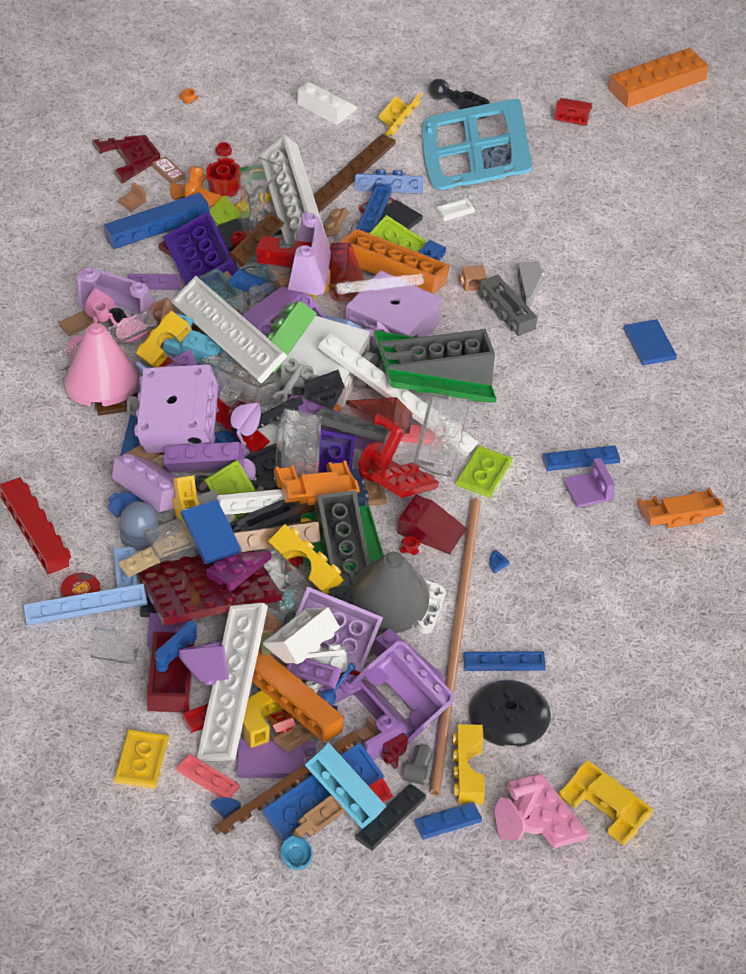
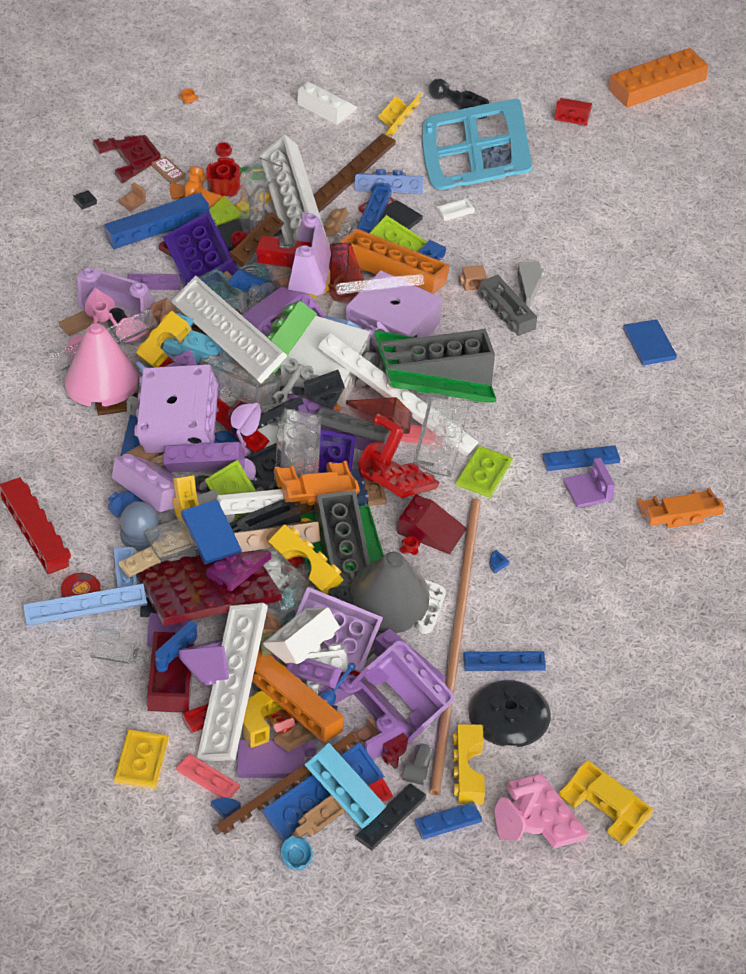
(85, 199): none -> black plate
(337, 310): none -> white tile

